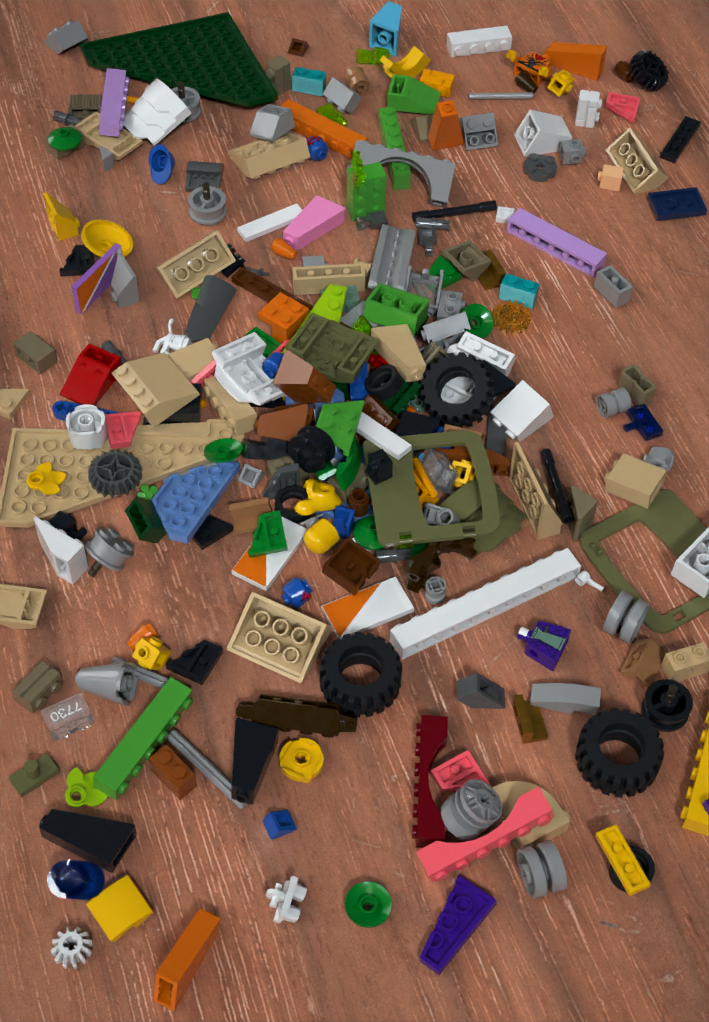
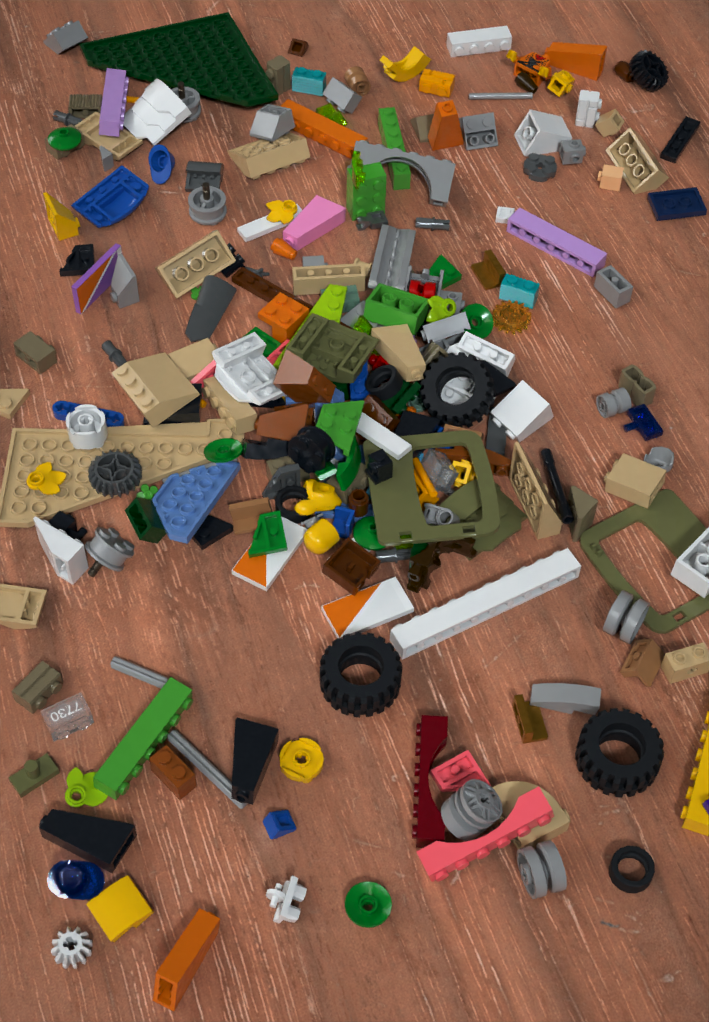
(91, 375): red slope -> none
(103, 234): yellow dish -> none
(109, 681): light grey cone -> none
(112, 198): none -> blue slope
(121, 428): coral wing -> none
(143, 631): orange cone -> none
(151, 653): yellow brick -> none
(171, 341): white piece -> none
(197, 662): black wing -> none
(250, 476): light grey slope -> none
(272, 364): blue head -> none
(278, 637): tan slope -> none
(281, 211): none -> yellow plate
(296, 592): blue head -> none
(298, 715): dark brown hinge -> none
(317, 148): blue head -> none
(373, 57): clear neon green slope -> none
(386, 28): medium azure slope -> none
(411, 95): bright green slope -> none
(427, 237): flat silver plate -> none
(428, 289): none -> red wheel
(435, 590): light grey wheel -> none
(439, 308): none -> lime plate
(459, 210): black piece -> none
(461, 916): dark purple wing -> none
(468, 259): dark tan slope -> none
(480, 692): dark grey slope -> none
(545, 643): dark purple torso -> none
(584, 577): white hand -> none
(609, 123): none -> tan brick
(622, 860): yellow tile -> none
(623, 105): coral wing -> none
(667, 705): black wheel -> none

